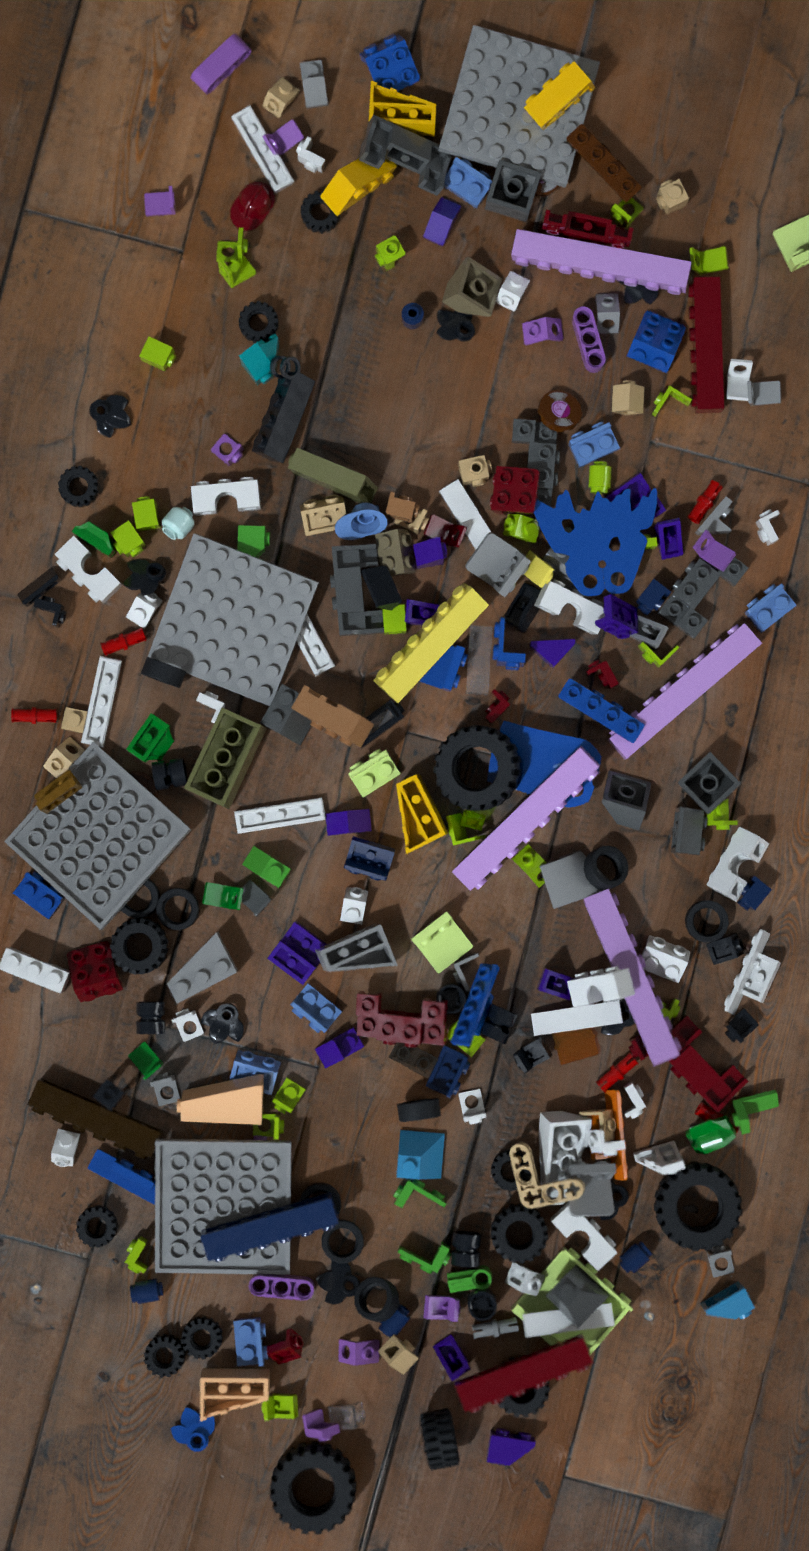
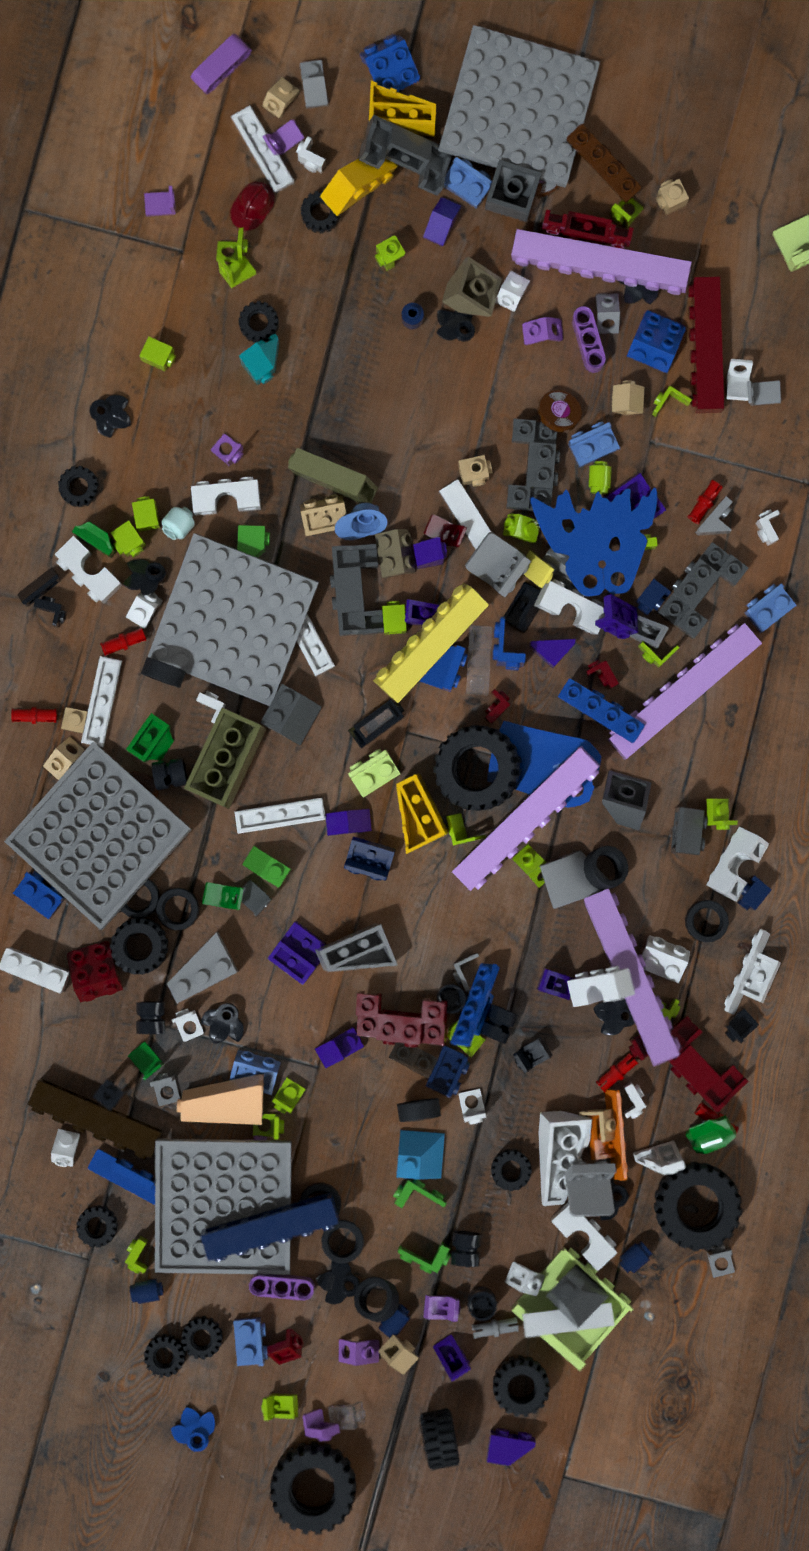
(57, 792): pearl gold bracket -> none
(231, 1388): light nougat wedge -> none
(284, 411): black hinge -> none
(315, 1008): medium blue bracket -> none
(332, 717): medium nougat wedge -> none
(354, 905): white bracket -> none
(381, 587): black slope -> none
(401, 508): medium nougat brick -> none
(419, 523): tan bracket -> none
(442, 942): yellowish green bracket -> none
(466, 1279): bright green piece -> none
(472, 820): clear neon green slope -> none
(514, 490): dark red bracket -> none
(523, 1372): dark red brick -> none
(528, 1250): black tyre -> none
(533, 1185): tan beam -> none
(558, 95): yellow wedge -> none
(575, 1045): clear orange piece -> none
(577, 1018): white tile -> none
(598, 1145): white bracket -> none
(669, 538): dark purple slope -> none
(709, 260): lime bracket -> none
(709, 783): dark grey slope -> none
(714, 552): medium lavender bracket -> none
(725, 949): black bracket -> none
(729, 1303): dark azure slope -> none
(752, 1104): bright green bracket -> none

